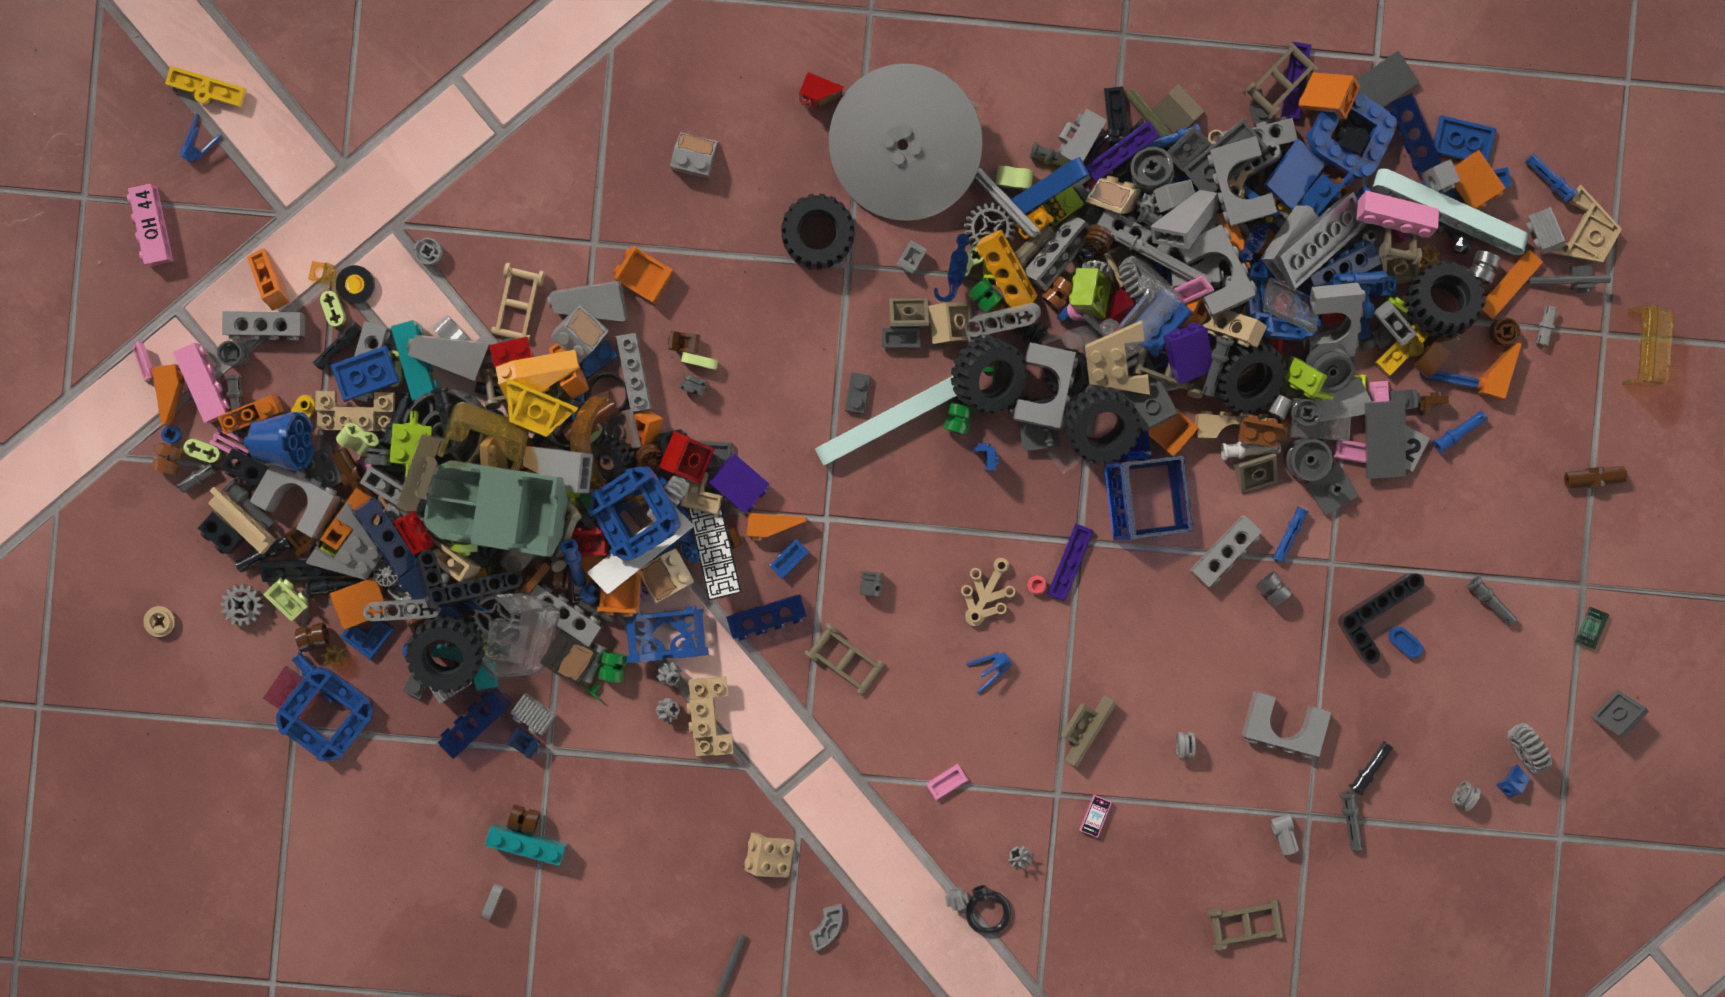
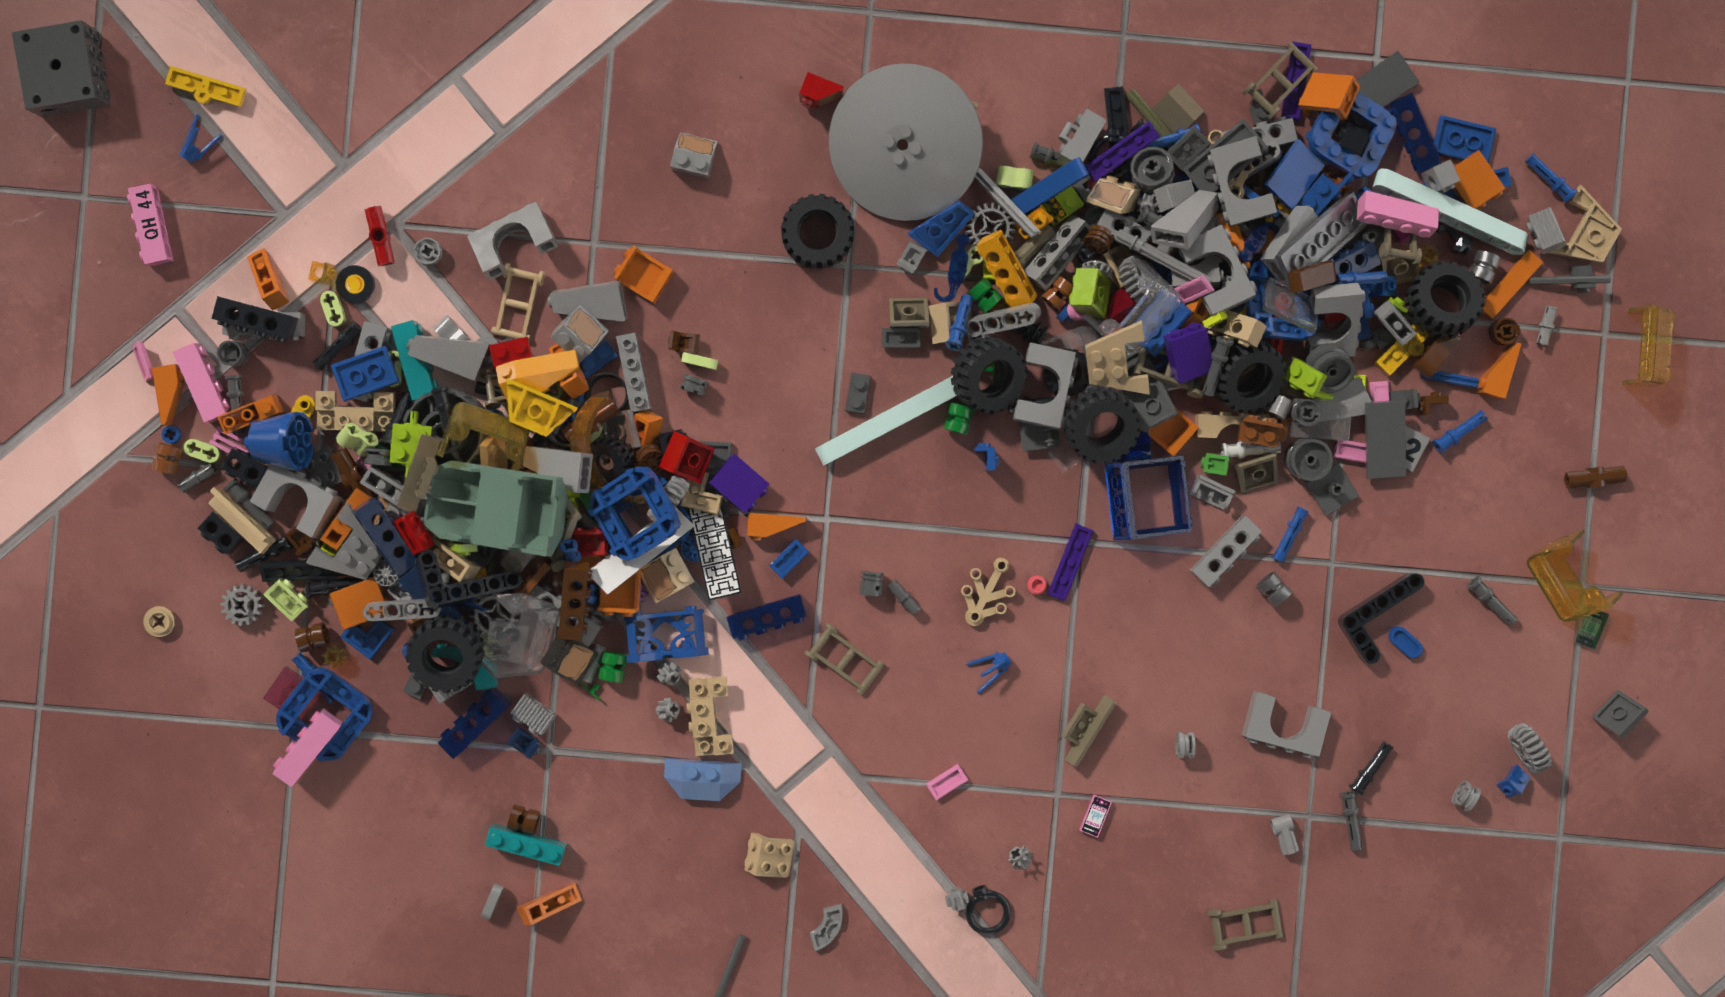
(61, 68): none -> dark grey gear
(285, 323): none -> black brick
(307, 747): none -> bright pink brick
(376, 224): none -> red piece
(488, 239): none -> light grey arch
(549, 904): none -> orange slope
(574, 572): none -> reddish brown brick
(702, 778): none -> medium blue wedge
(903, 597): none -> dark grey pin
(942, 228): none -> blue wing
(958, 330): none -> blue pin
(1211, 492): none -> light grey hinge
(1215, 319): none -> neon yellow tile
(1215, 464): none -> bright green bracket
(1312, 276): none -> reddish brown beam
(1561, 583): none -> clear yellow windscreen

